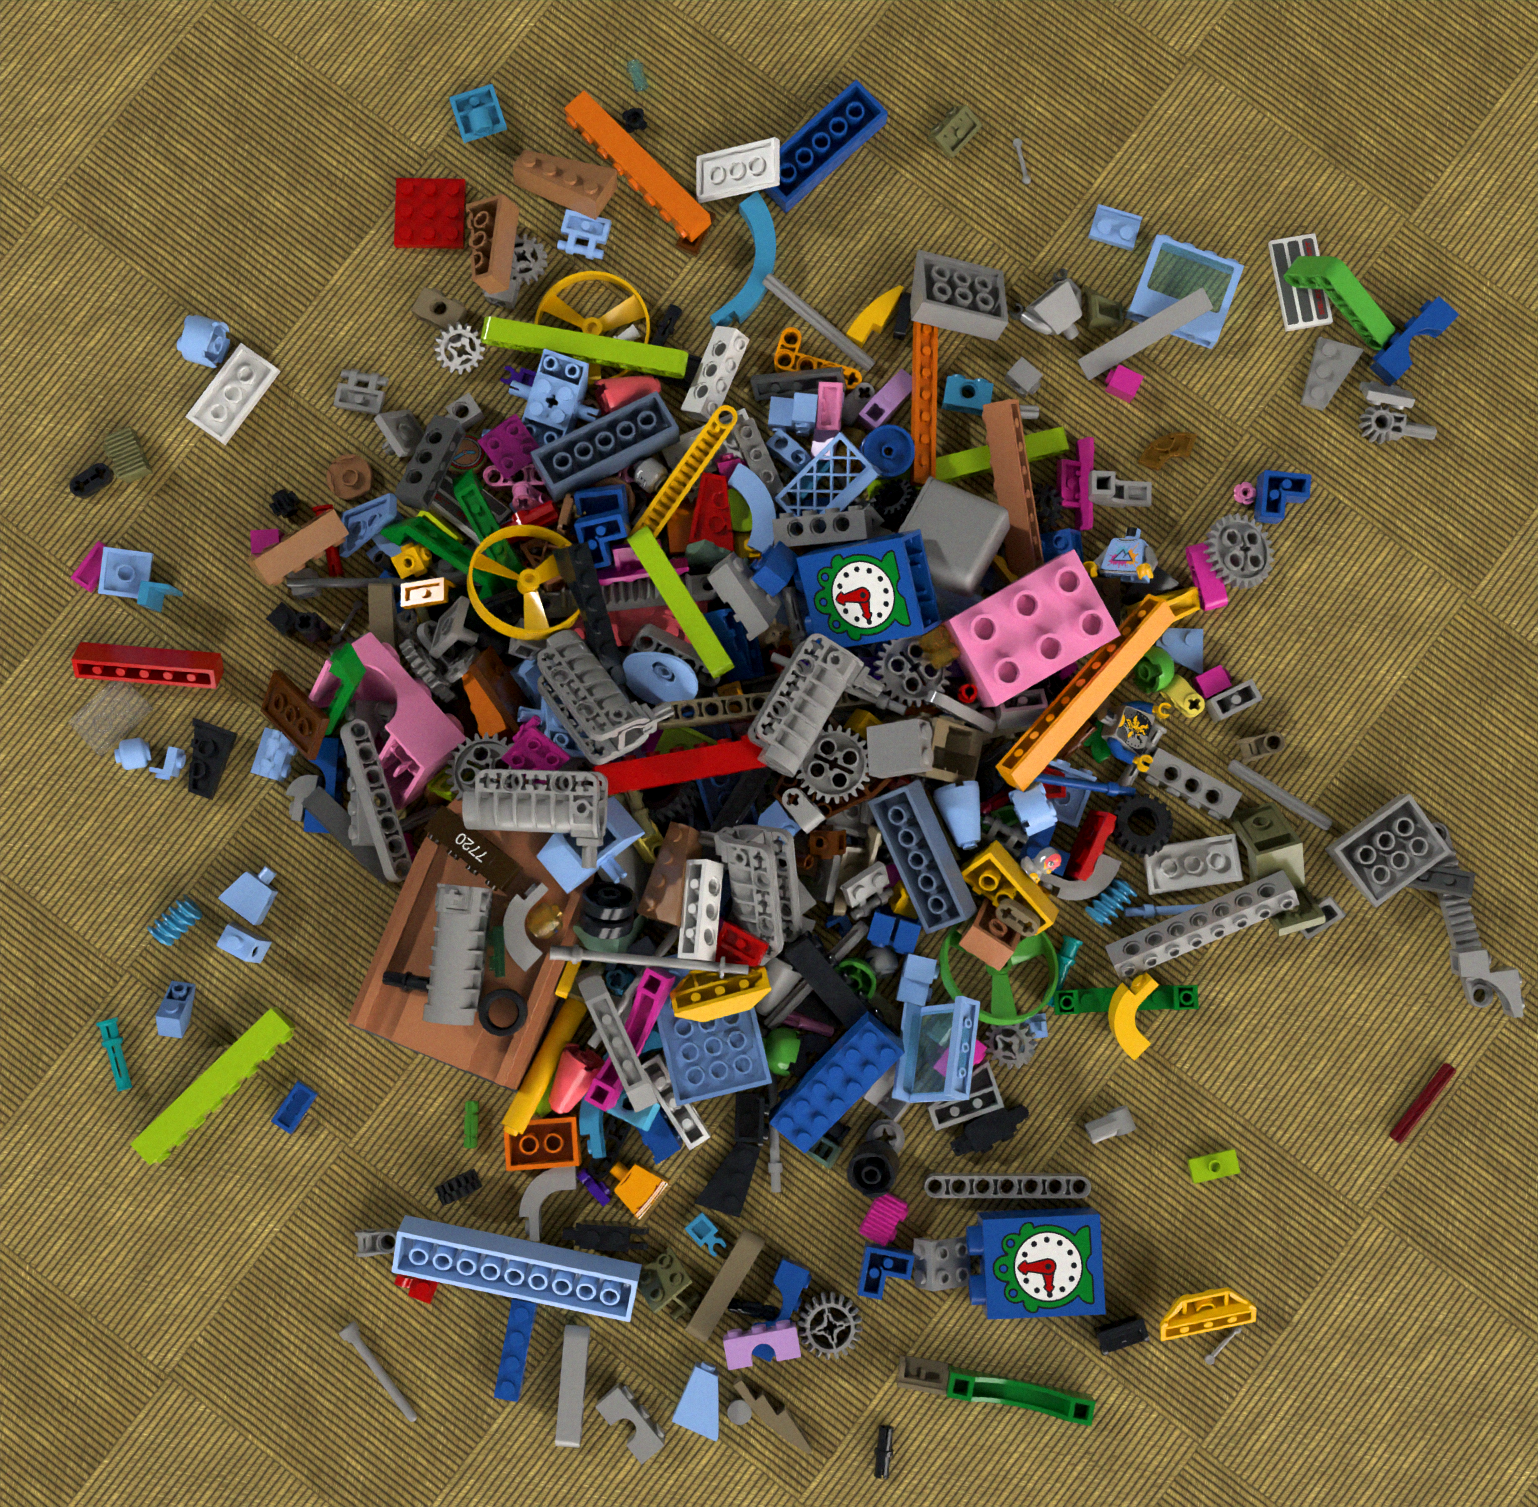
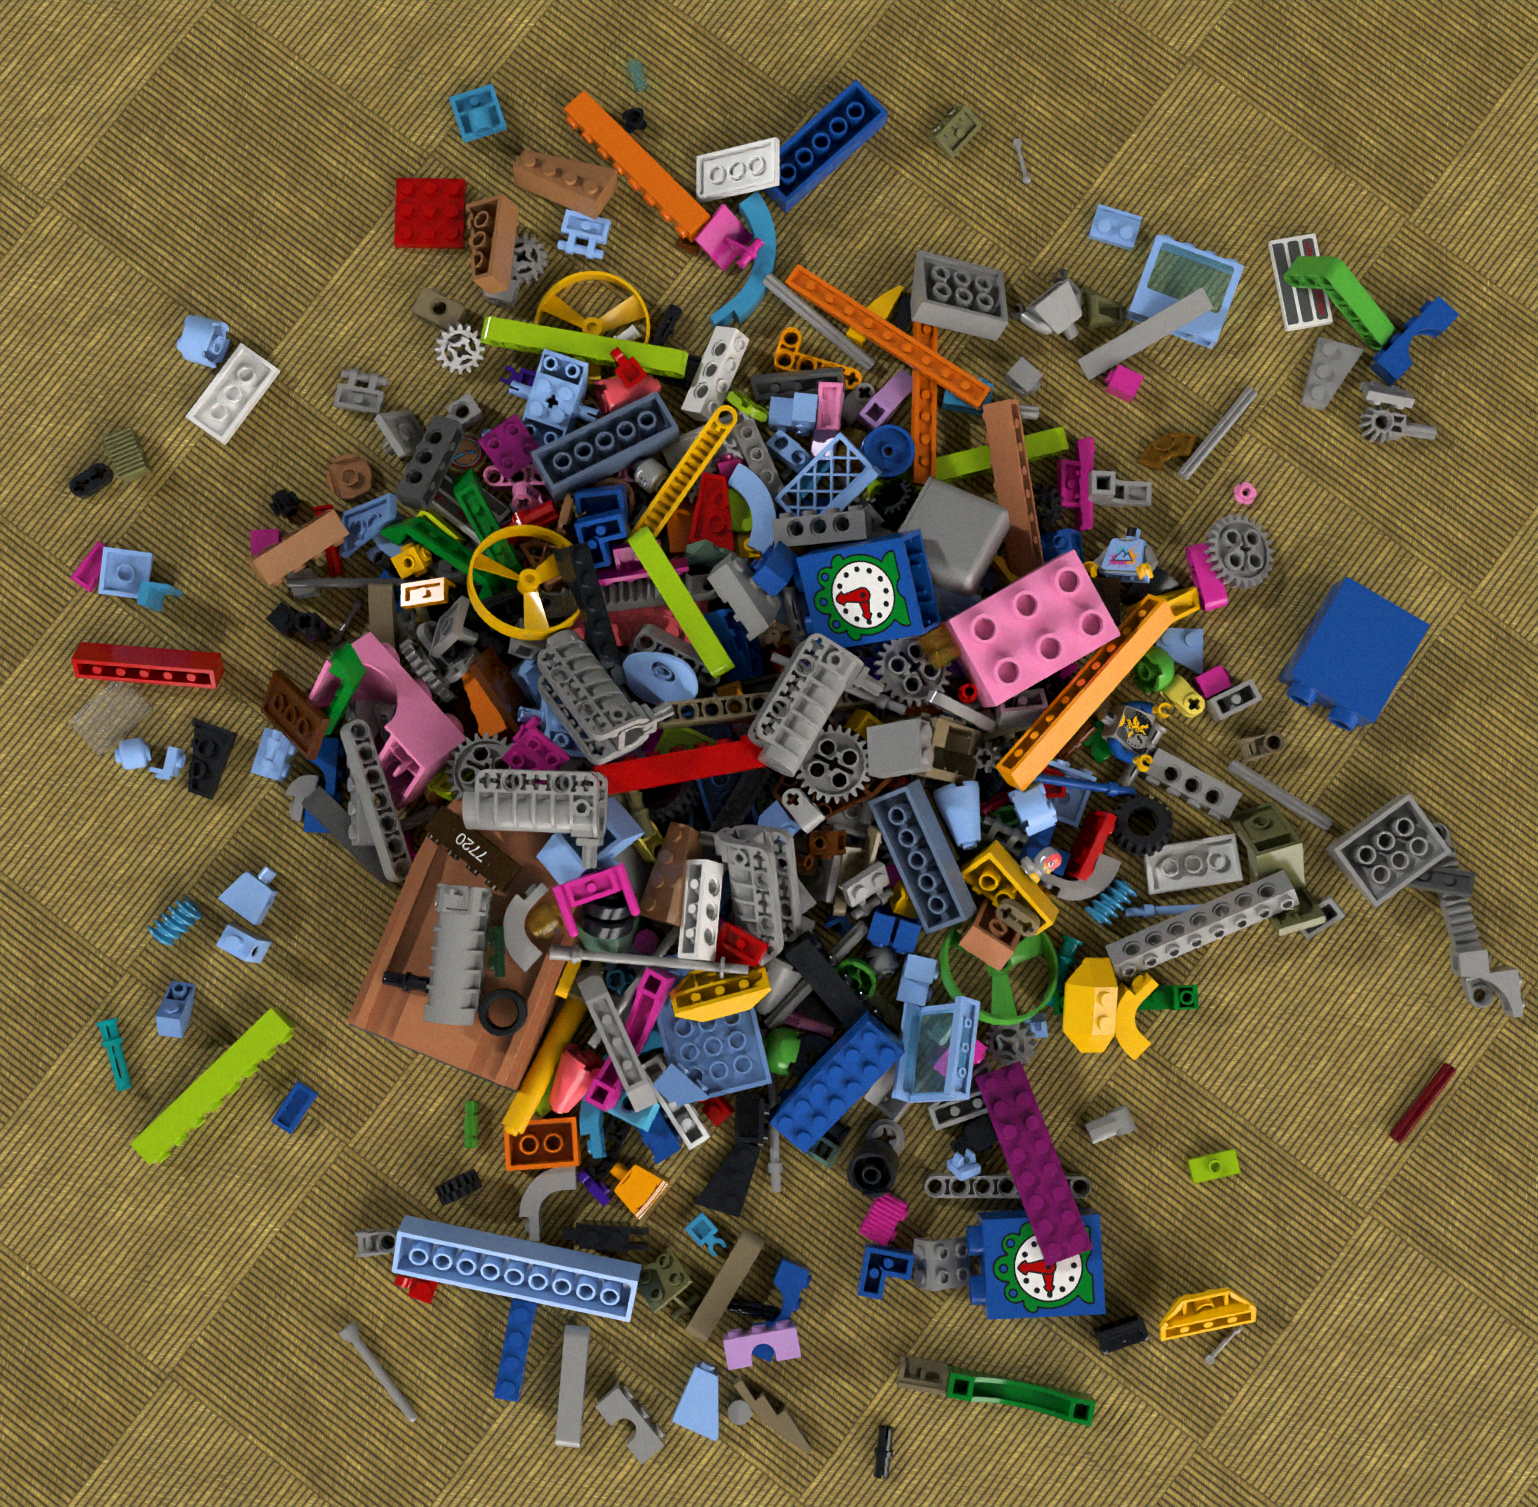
(592, 887): none -> dark pink plate
(629, 370): none -> red plate
(646, 941): none -> magenta tile
(679, 1086): none -> medium blue slope
(717, 1109): none -> red plate
(727, 238): none -> dark pink plate
(746, 405): none -> lime tile
(834, 1346): light grey gear -> none
(888, 337): none -> orange plate
(964, 1165): none -> light blue tile
(982, 754): none -> light grey gear
(1033, 1163): none -> magenta plate
(1090, 1005): none -> yellow wedge
(1217, 433): none -> light grey axle
(1276, 489): blue brick -> none
(1352, 654): none -> blue brick

